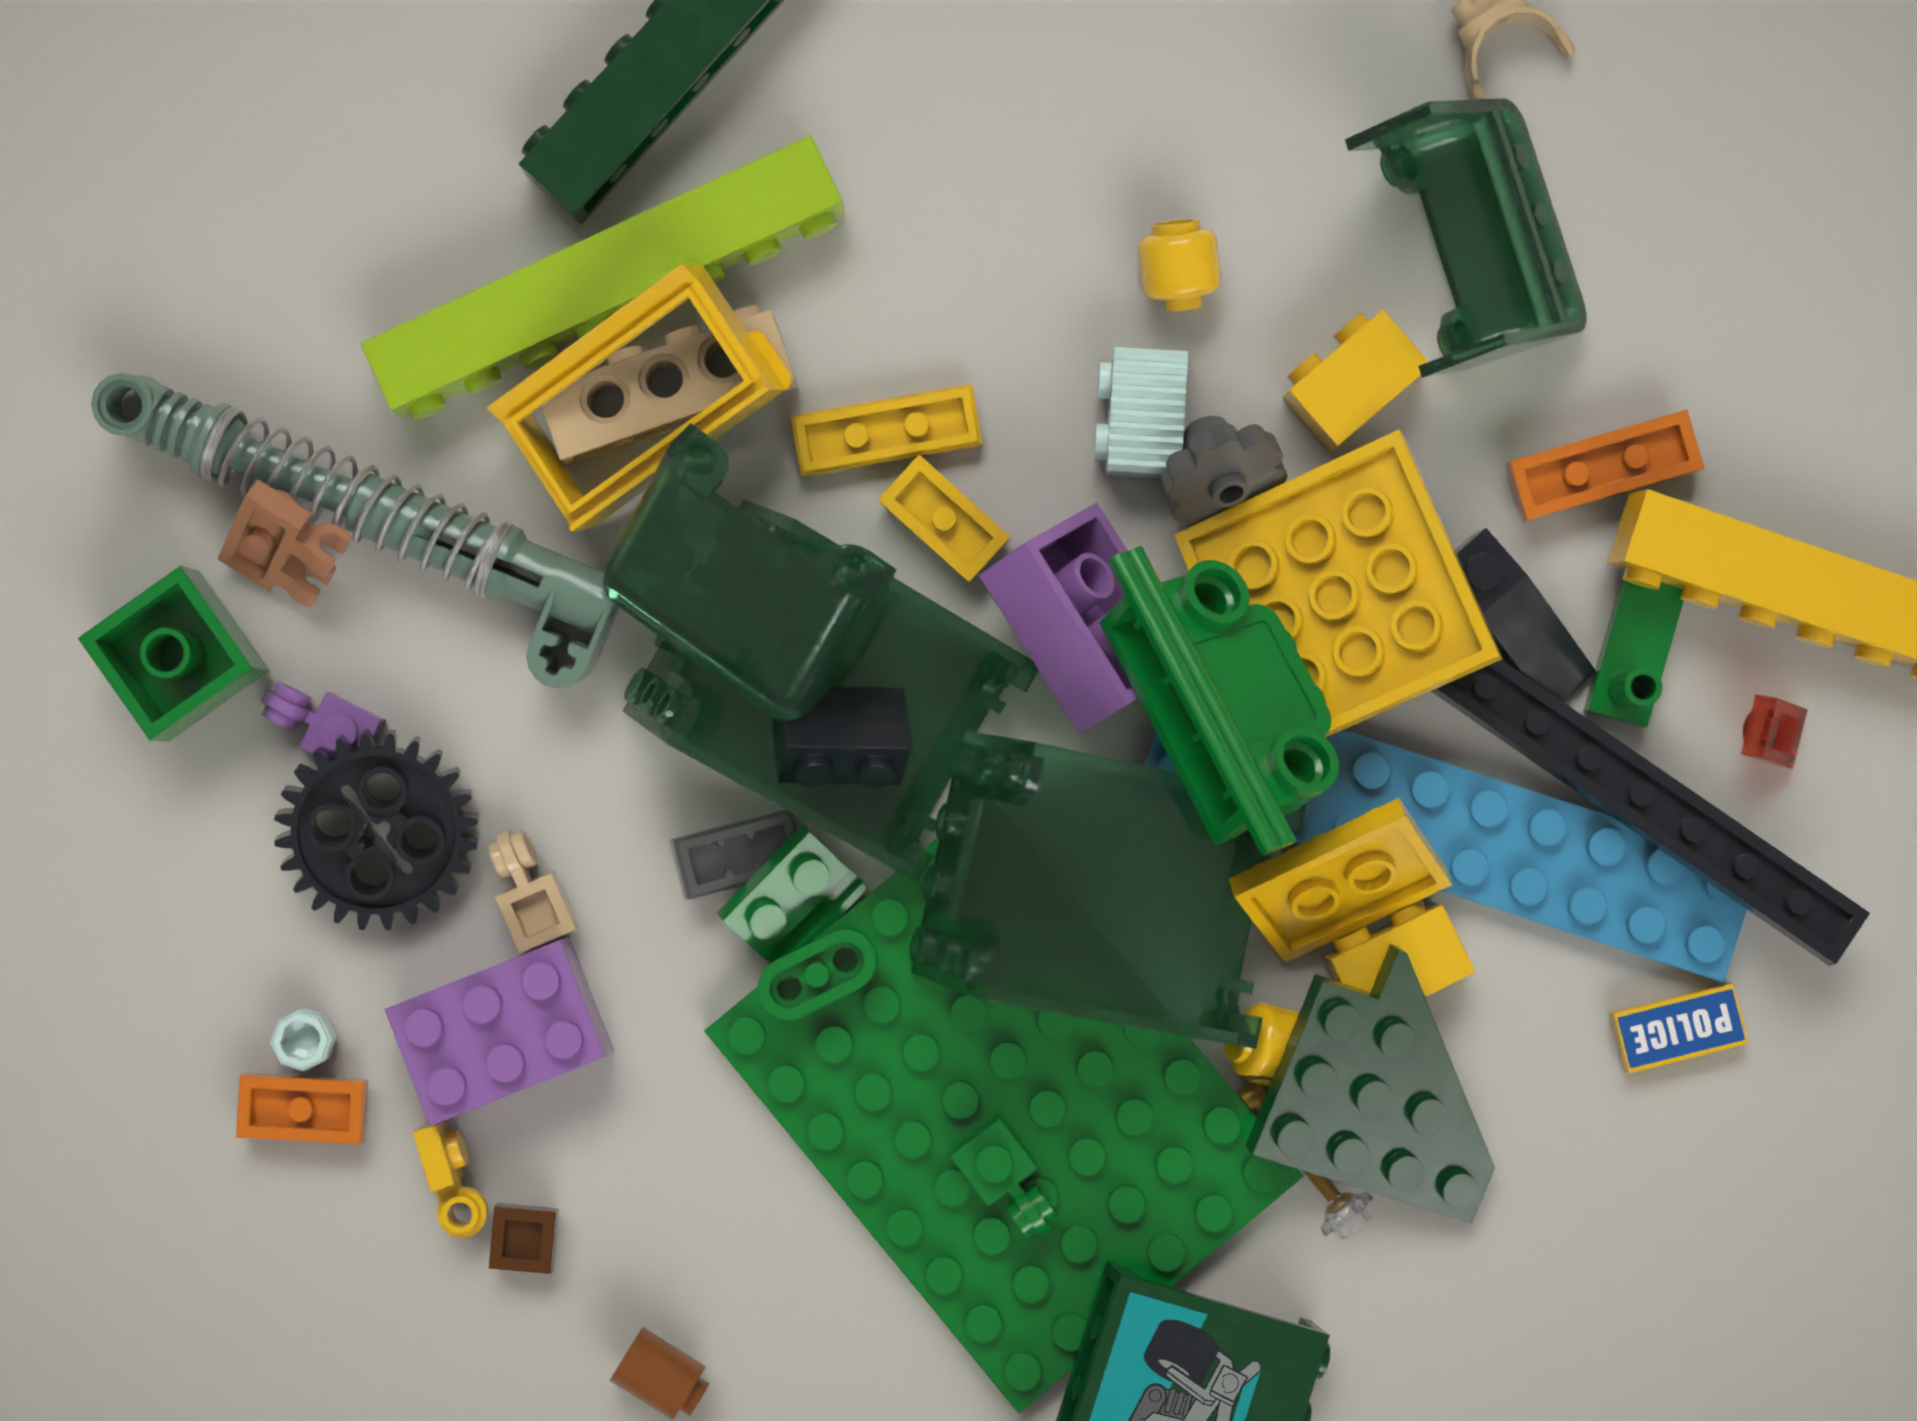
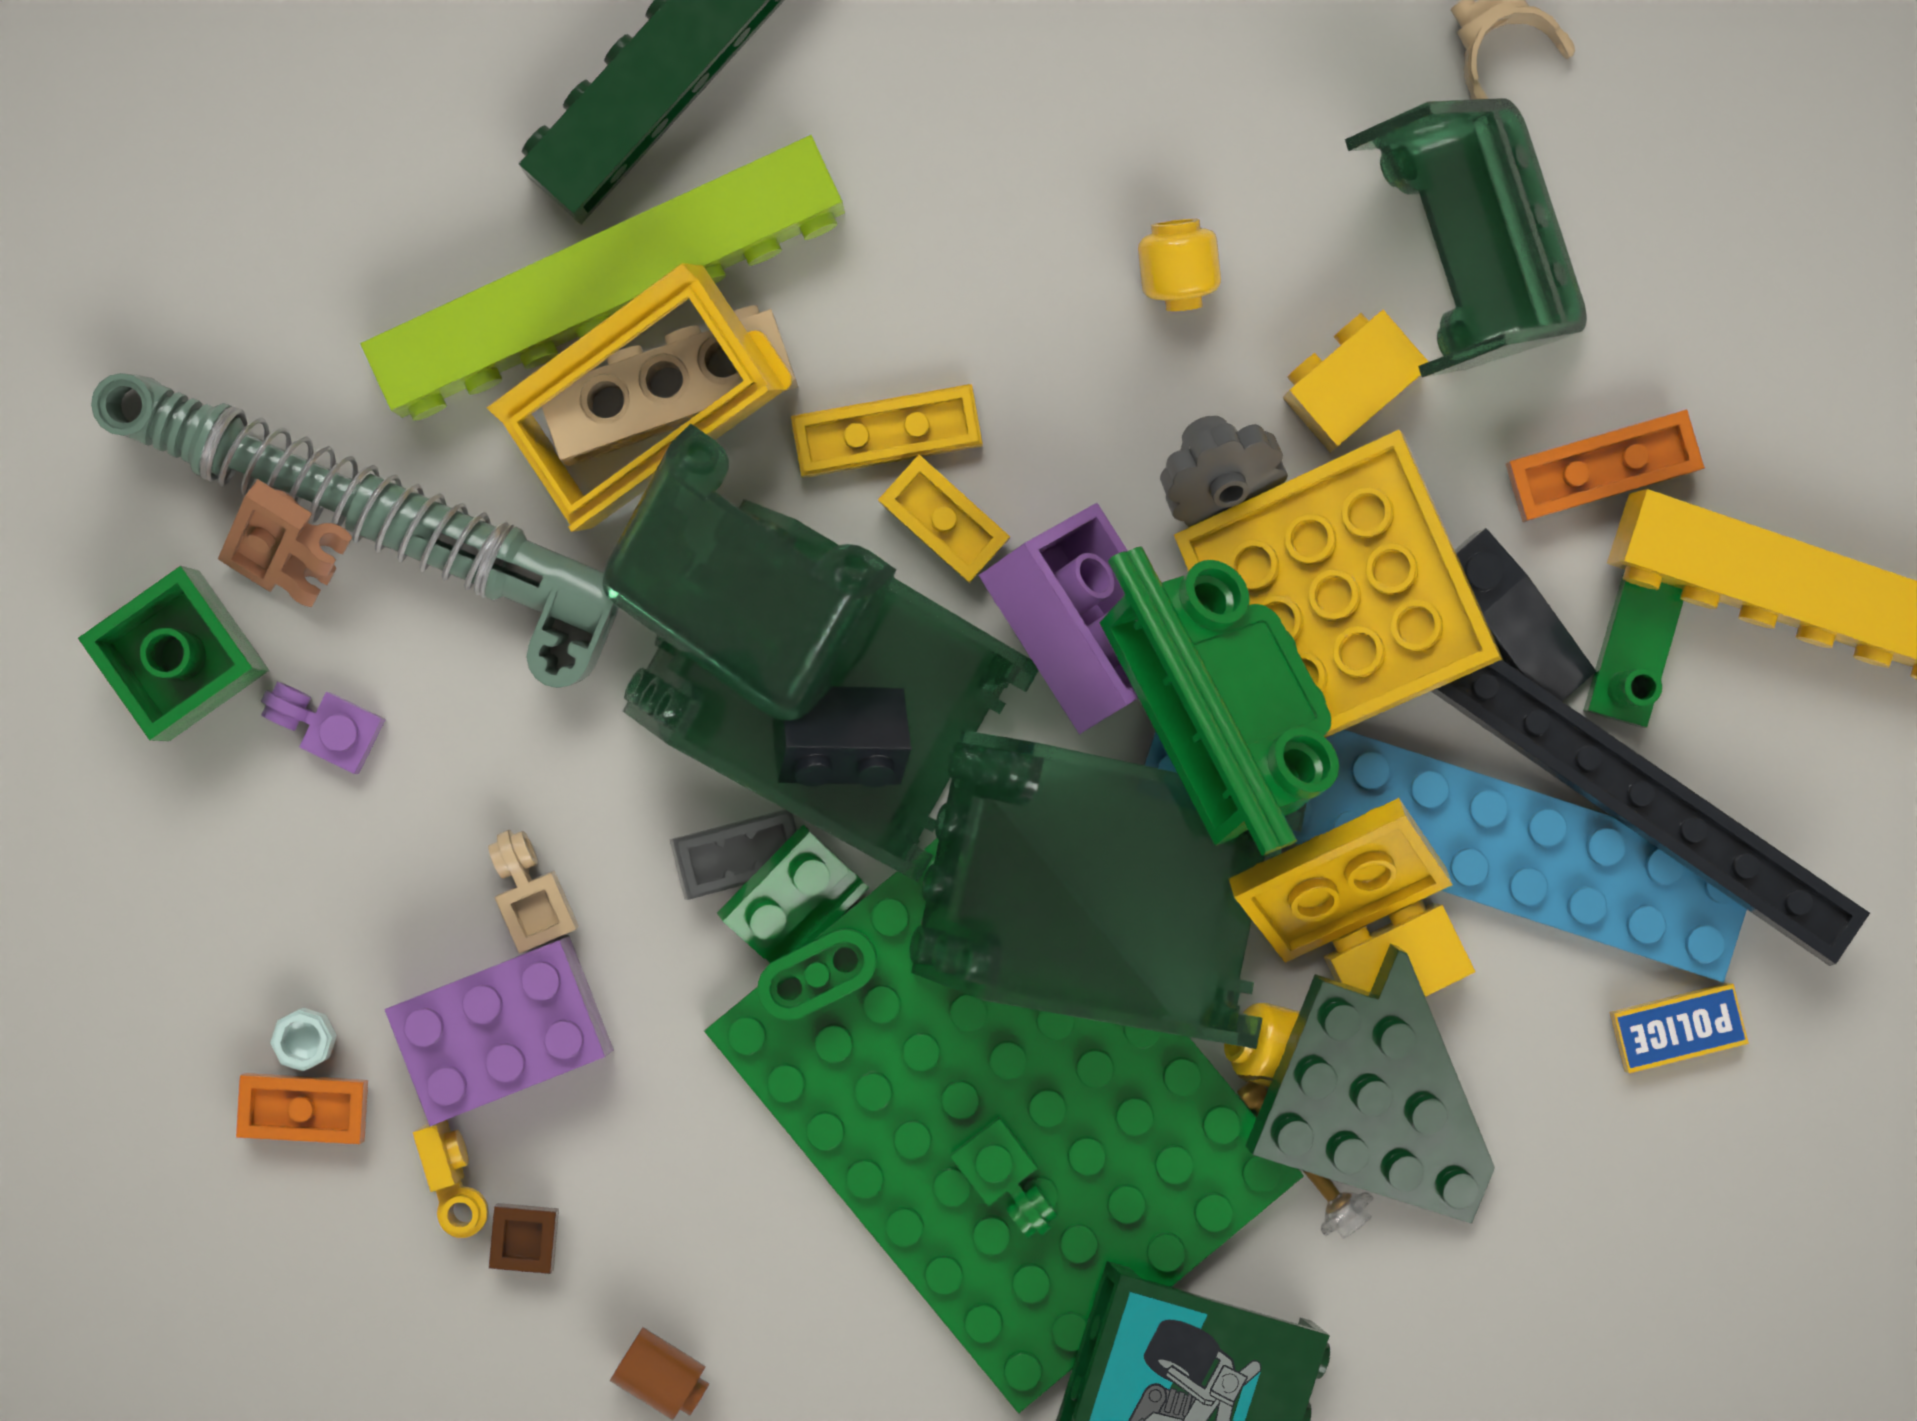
(330, 861): black gear -> none
(1143, 411): light aqua brick -> none
(1773, 731): clear red plate -> none

